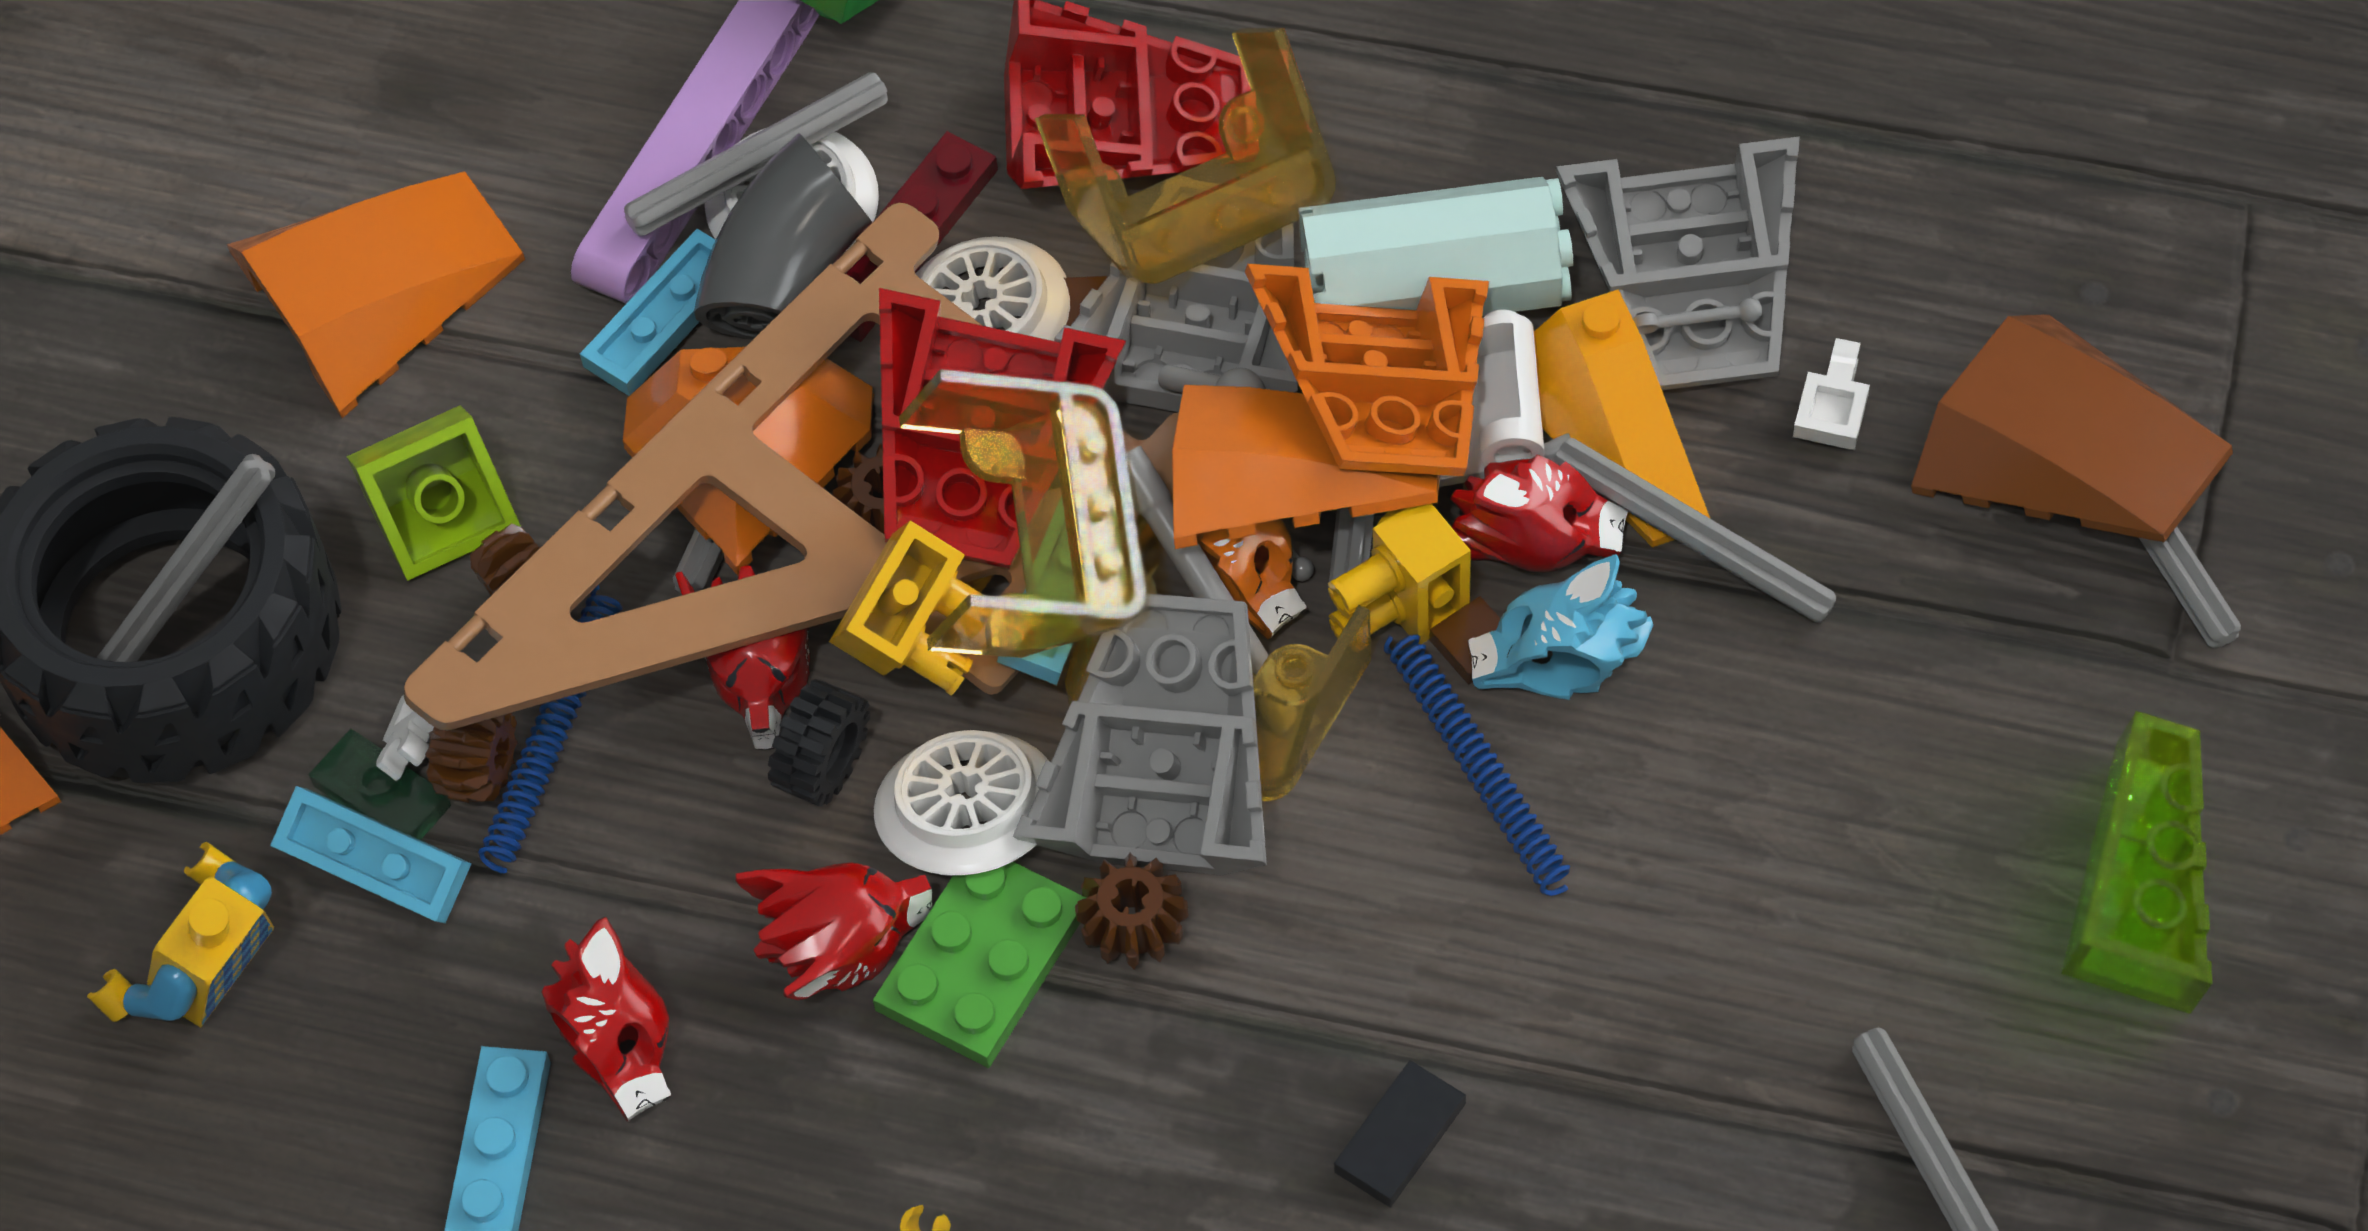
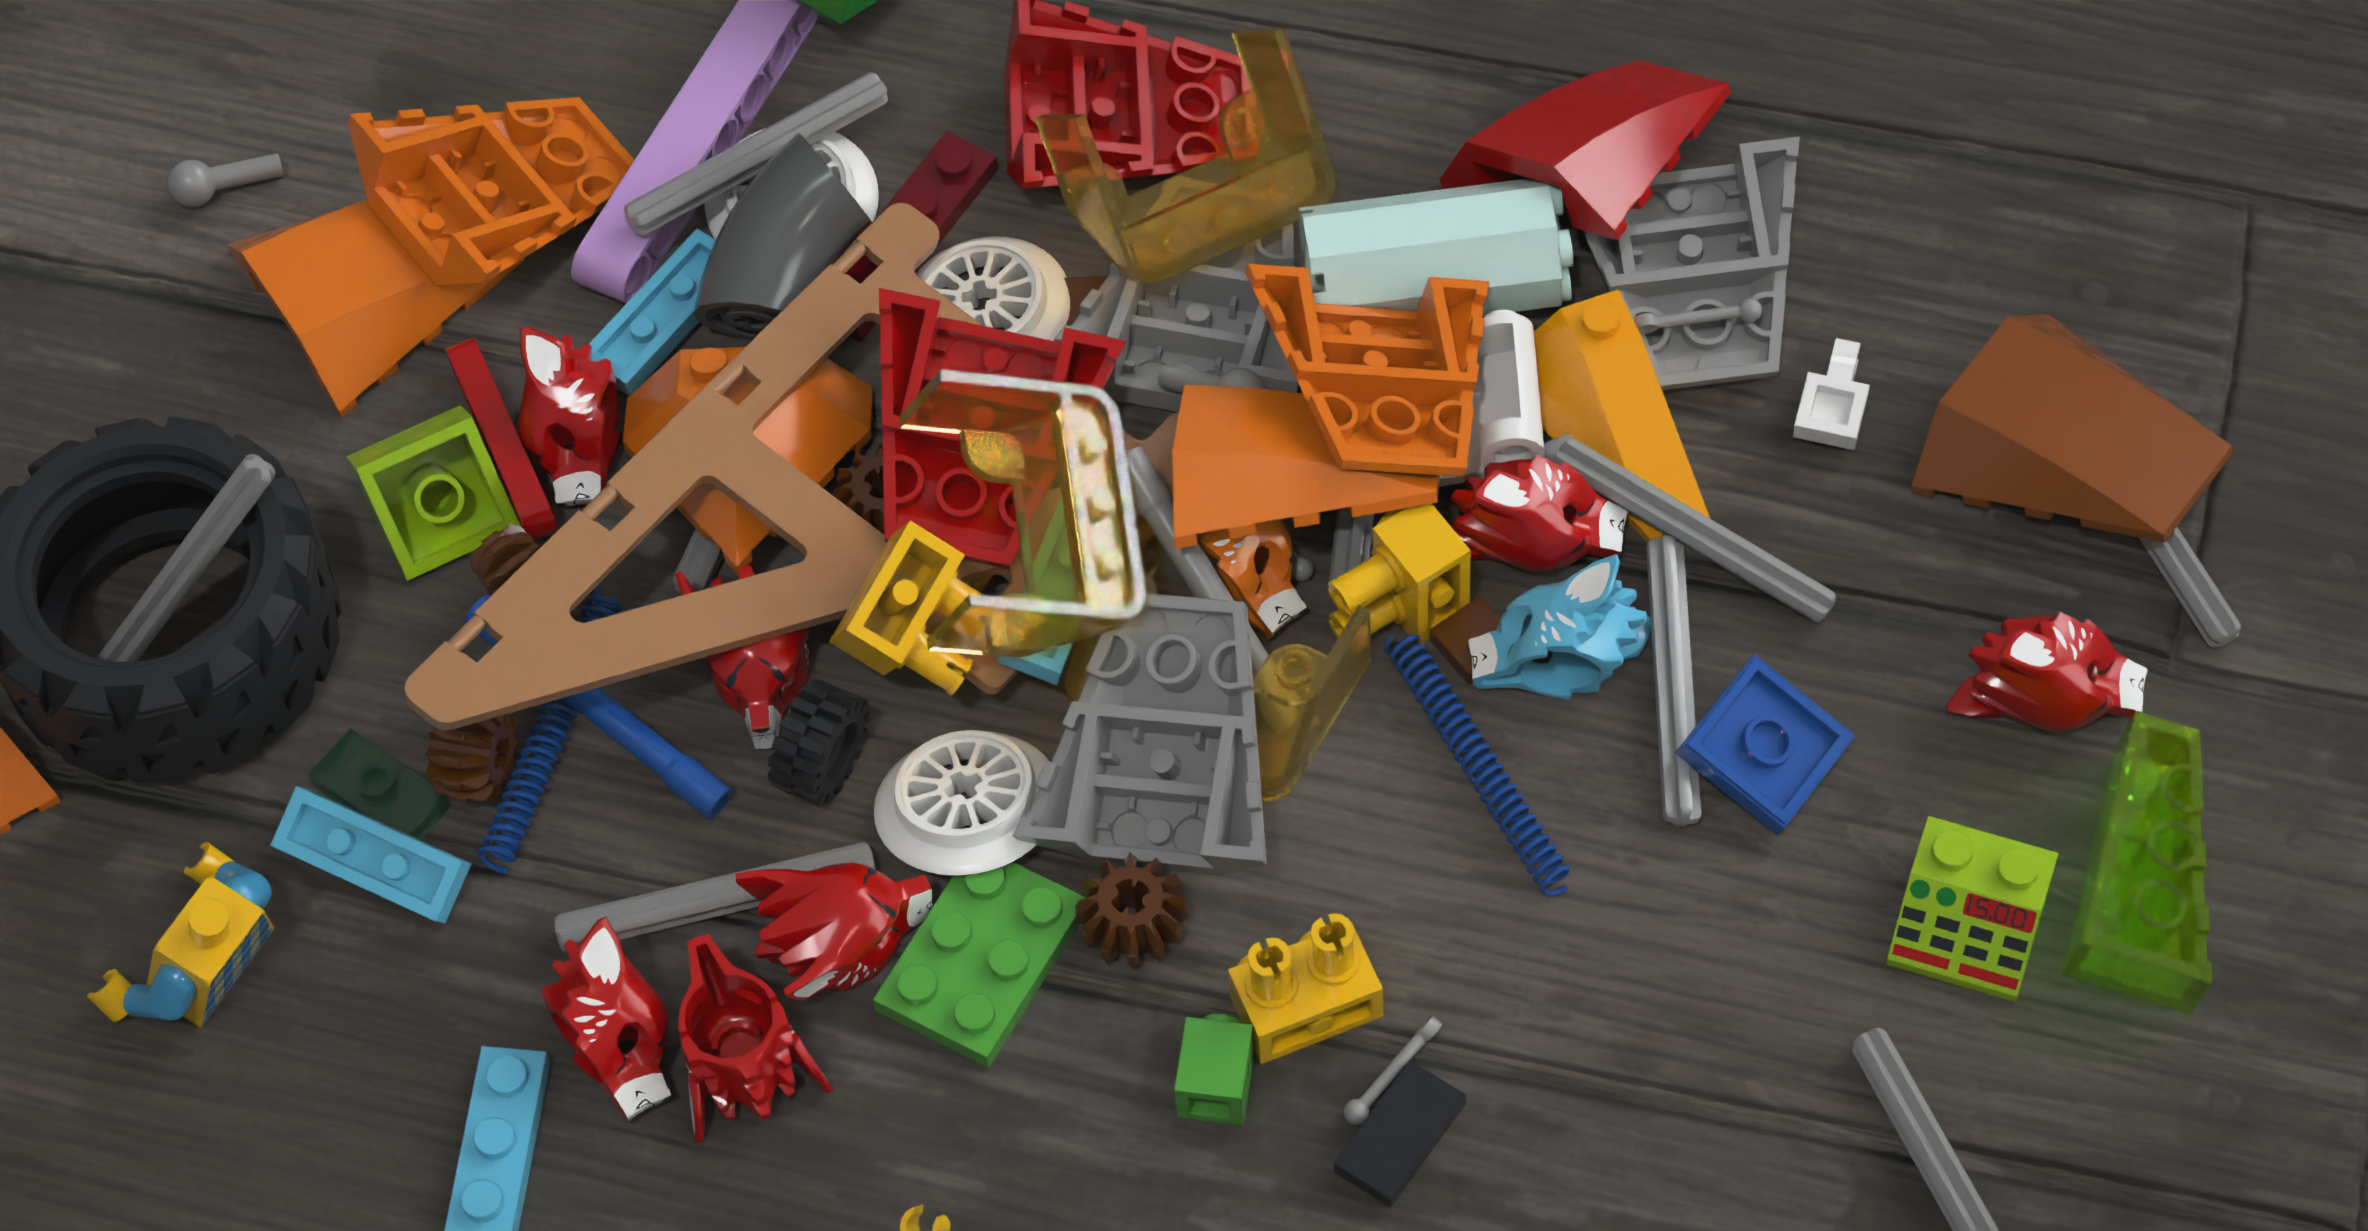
(195, 183): none -> light grey bar
(405, 741): white plate -> none
(487, 186): none -> orange wedge
(501, 439): none -> red beam
(564, 404): none -> red piece
(677, 770): none -> blue piece
(692, 900): none -> light grey axle
(736, 1039): none -> red piece
(1214, 1069): none -> bright green brick
(1305, 988): none -> yellow brick
(1357, 1110): none -> light grey hinge
(1595, 140): none -> red wedge
(1672, 678): none -> light grey axle
(1765, 744): none -> blue tile
(1972, 908): none -> lime slope
(2049, 675): none -> red piece

